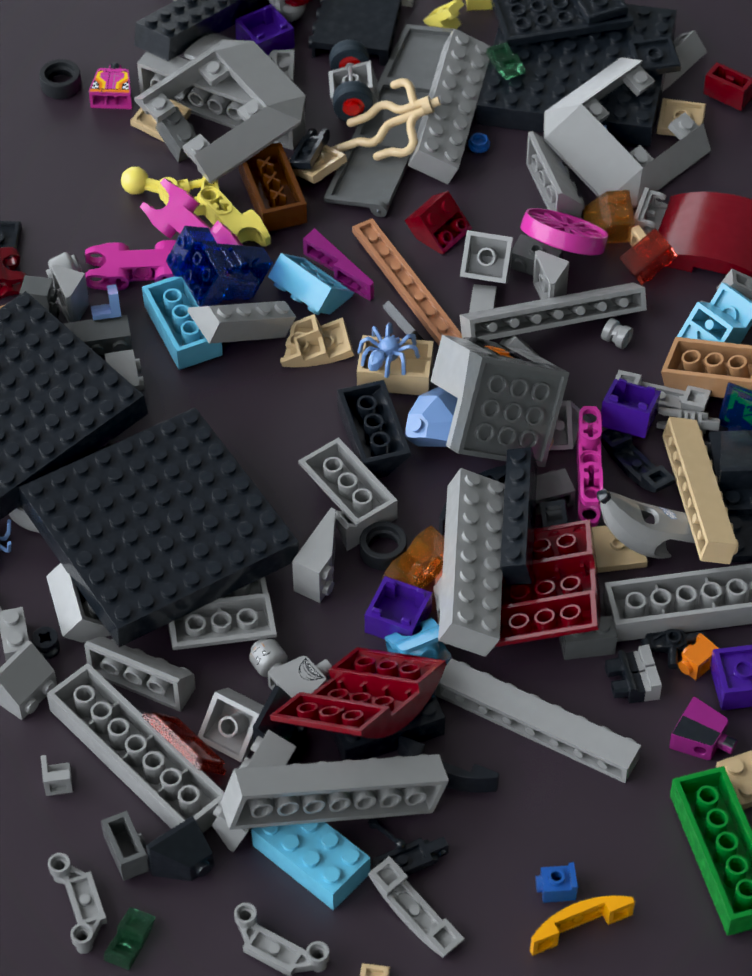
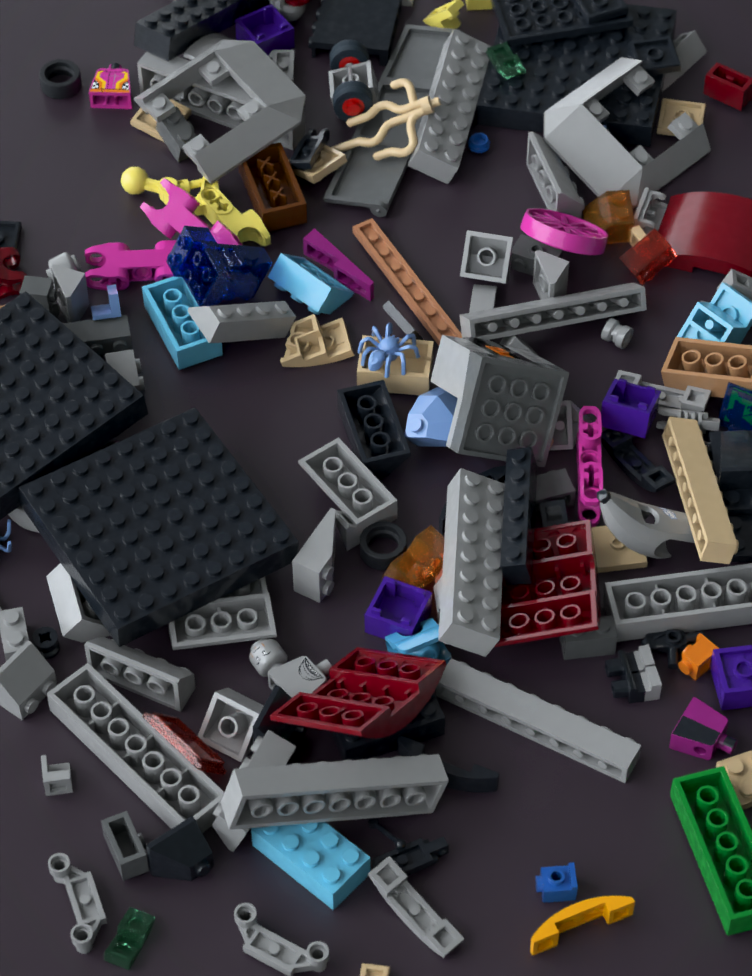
(438, 222): dark red slope -> none

